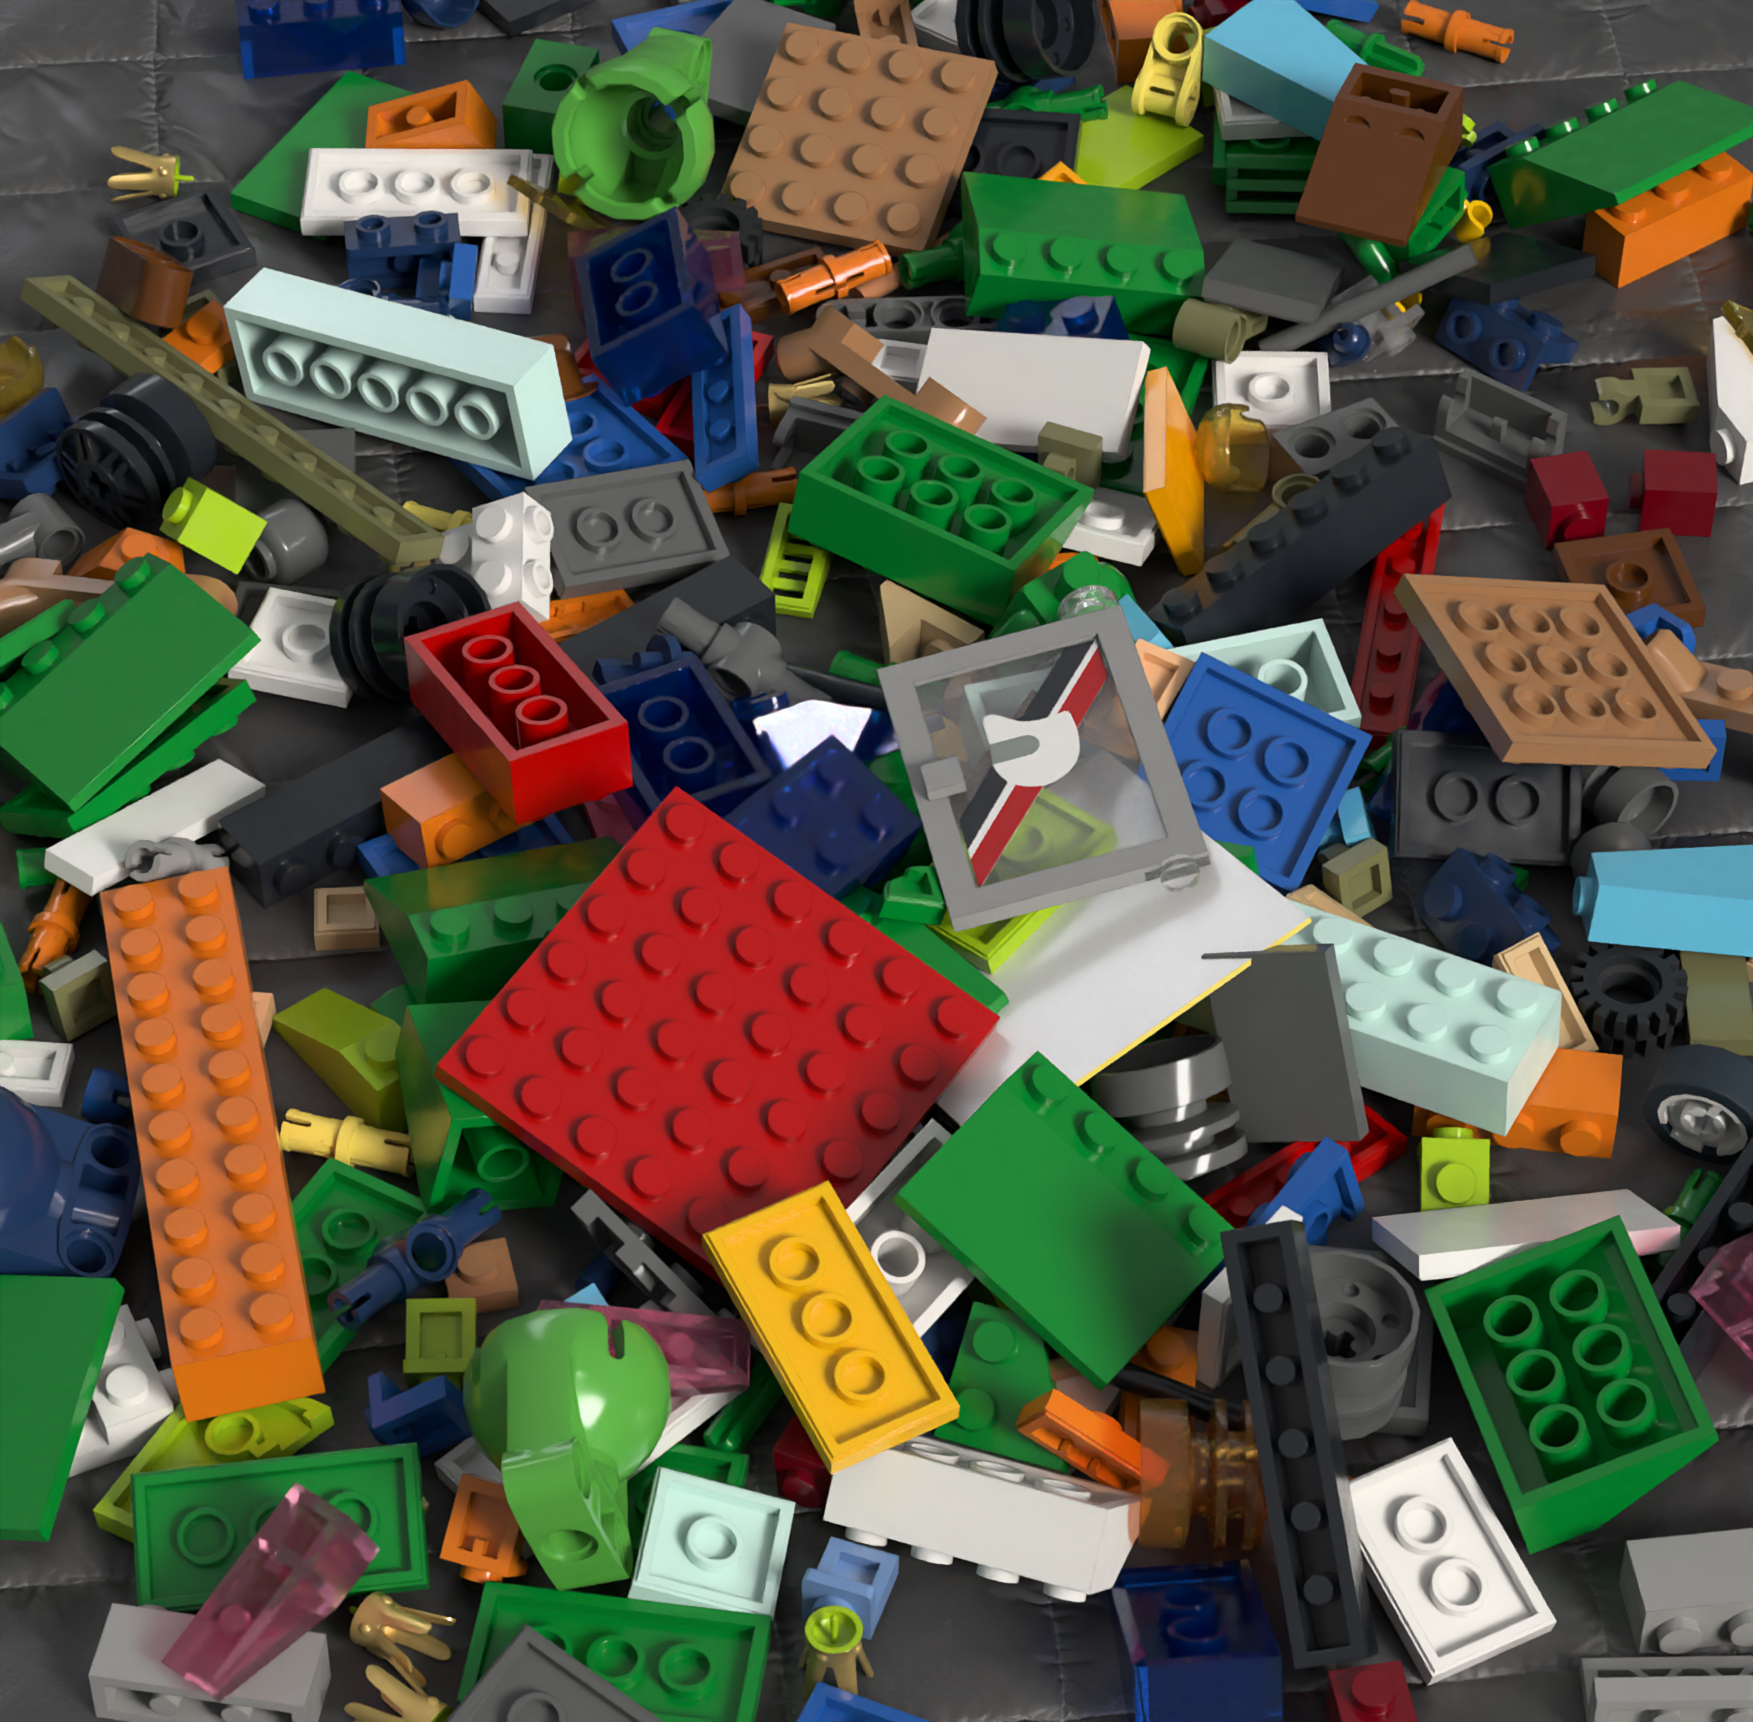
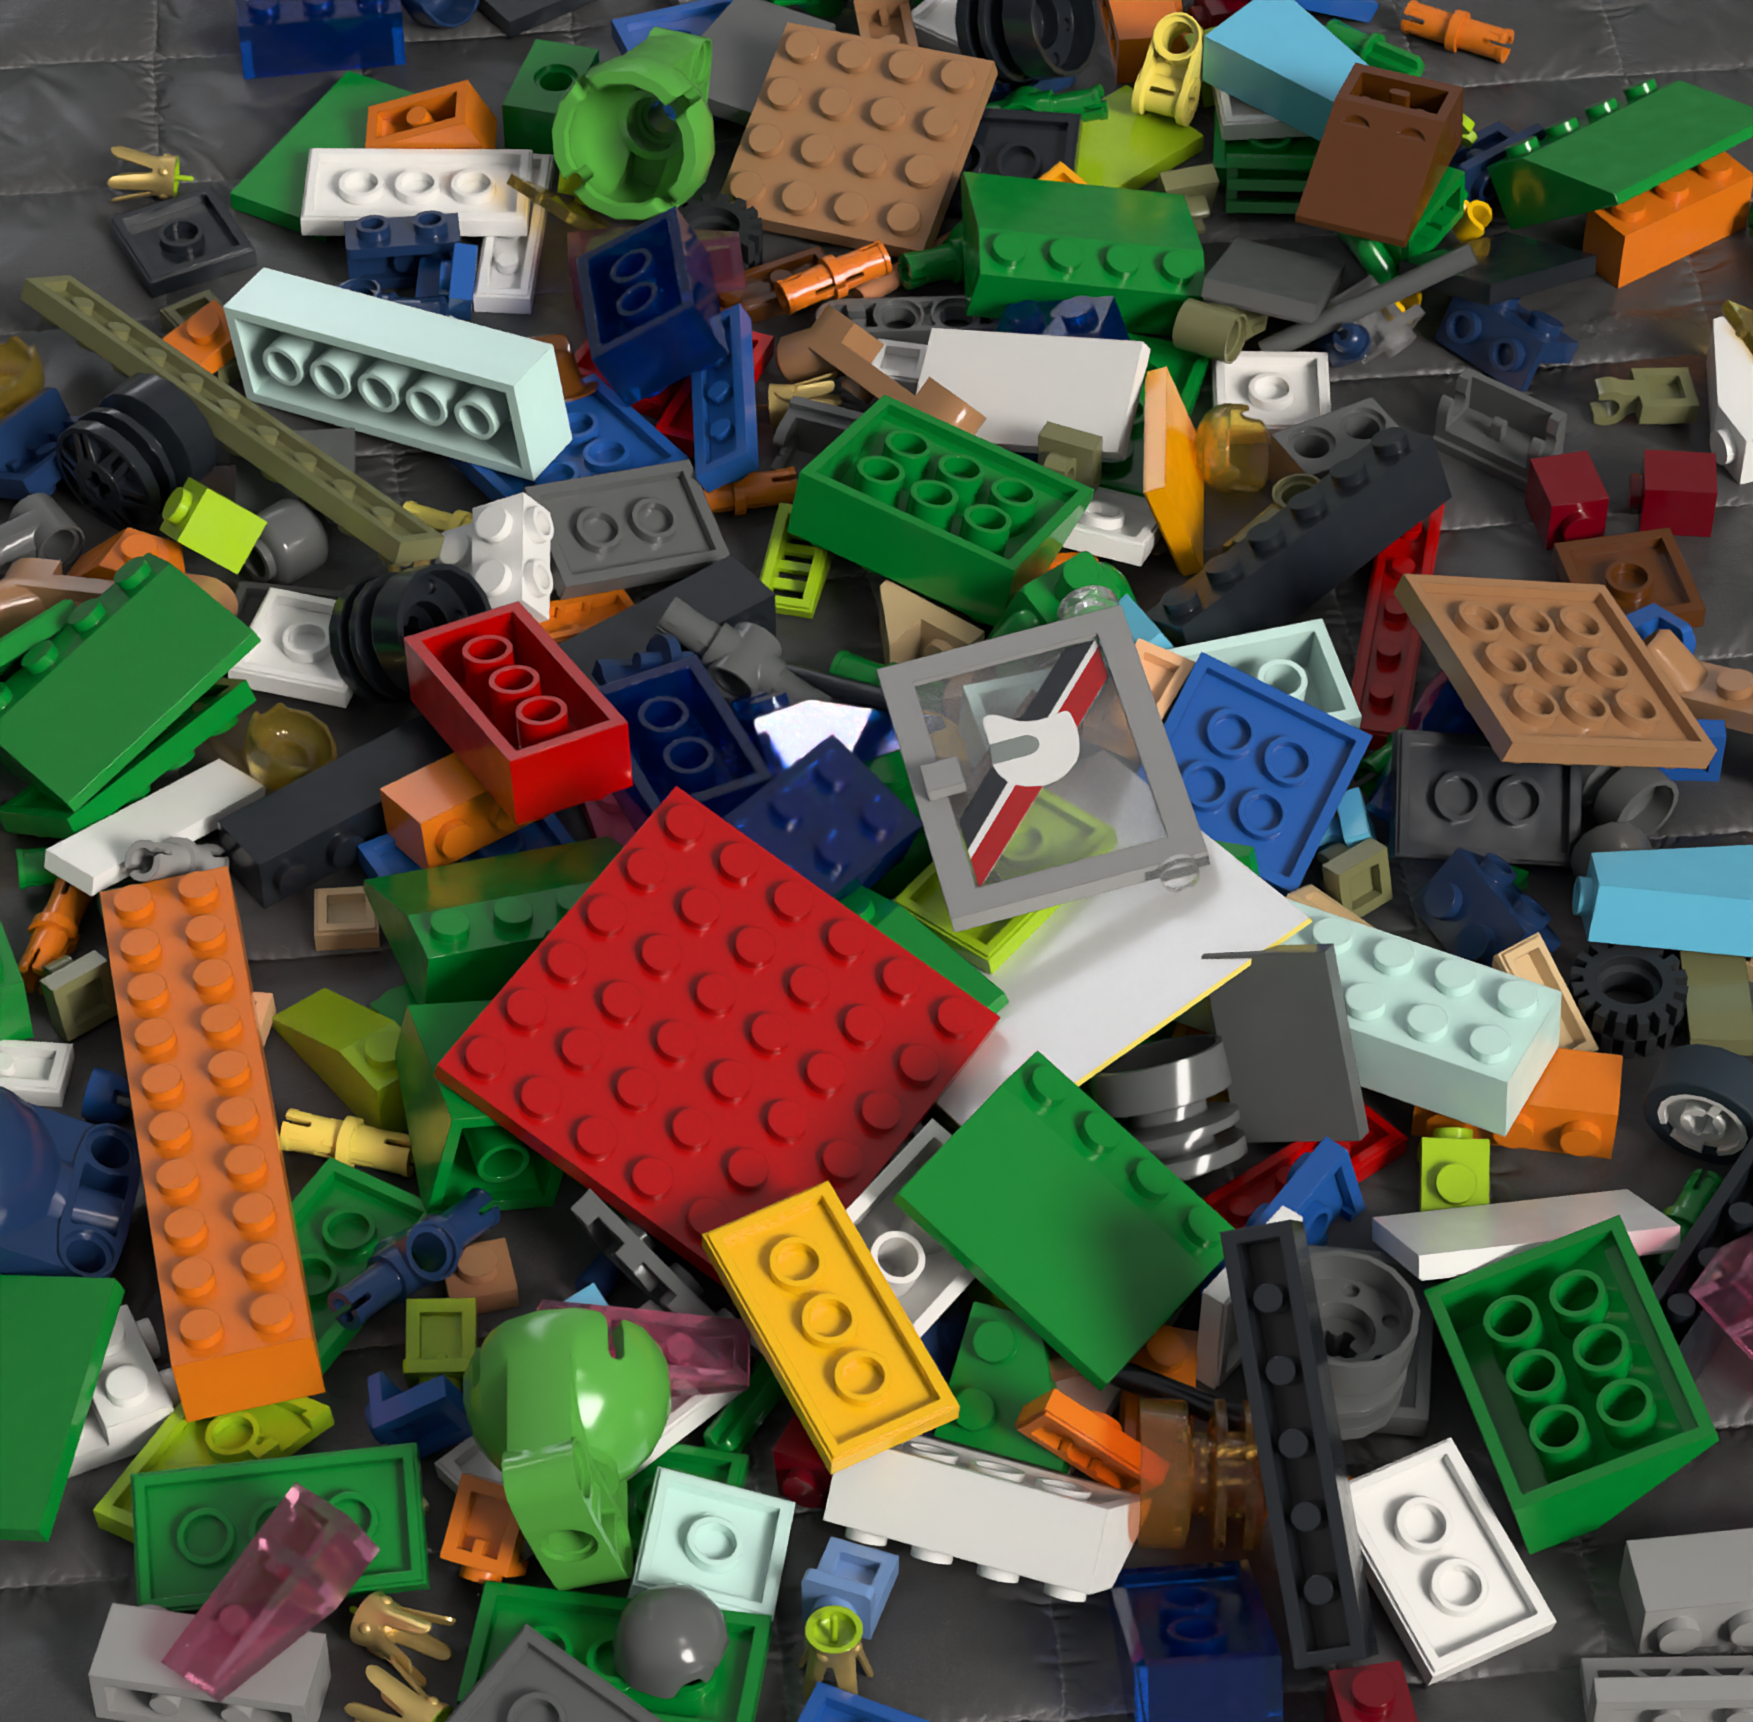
(144, 282): reddish brown beam -> none
(286, 746): none -> clear yellow hair
(669, 1639): none -> dark grey hair
(913, 897): green tile -> none
(1198, 186): none -> olive tile

